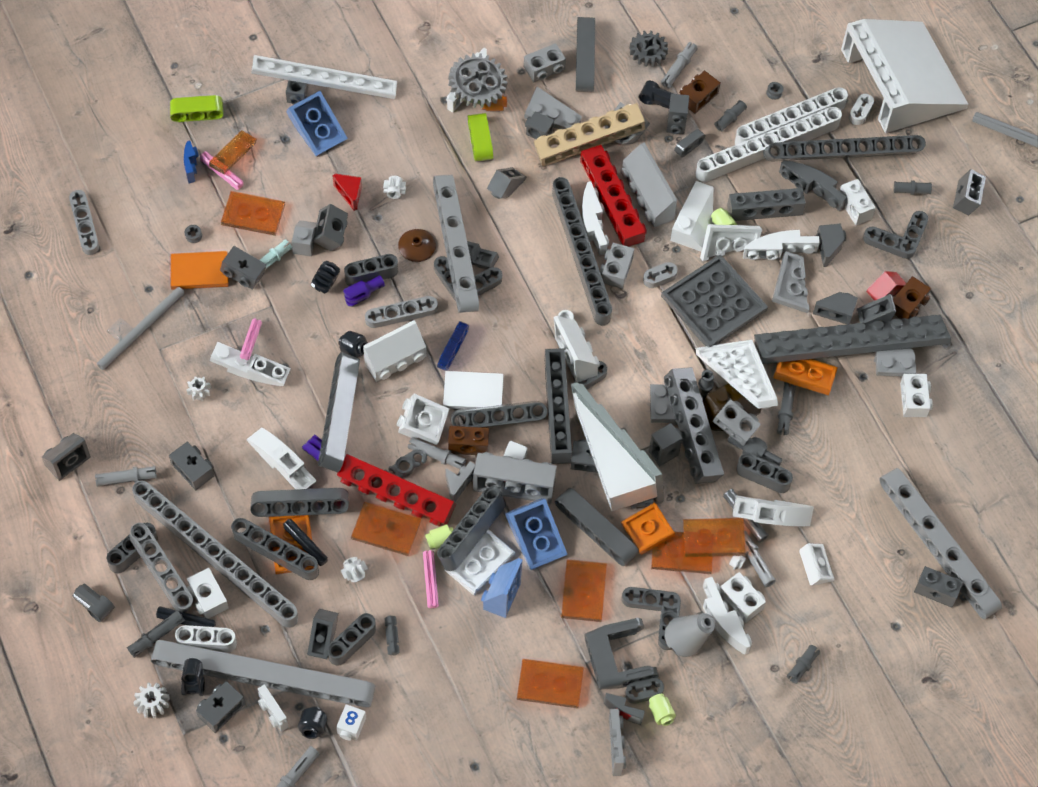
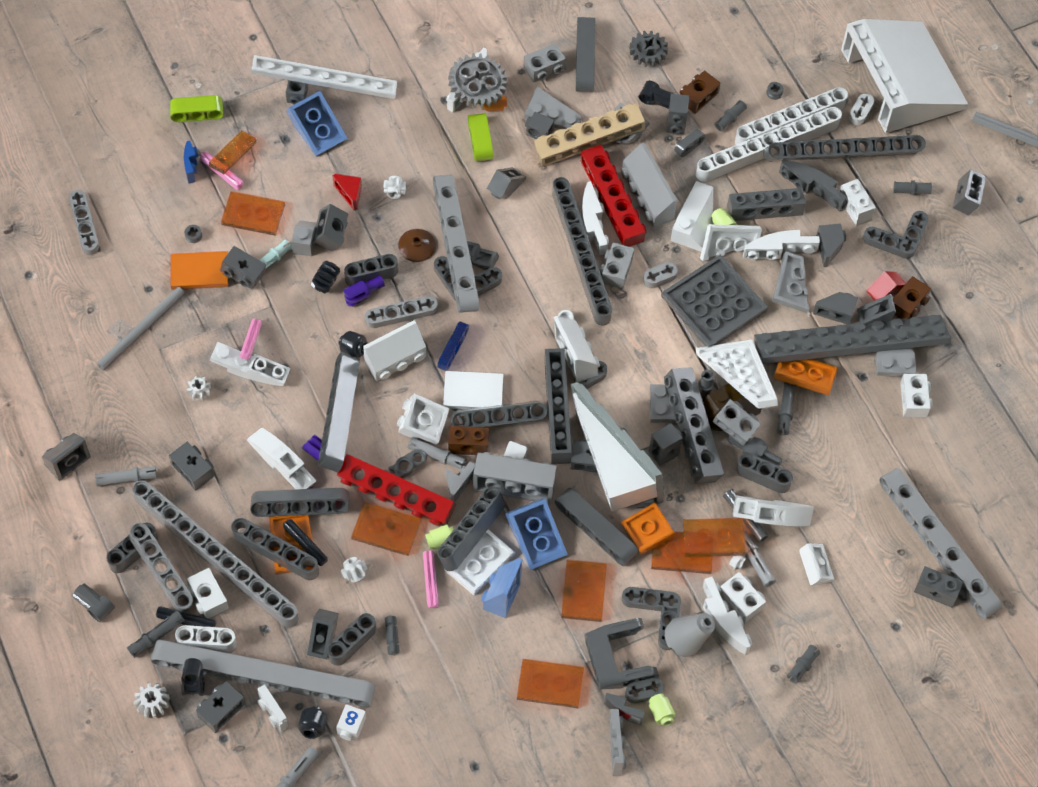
(683, 59): light grey pin -> none

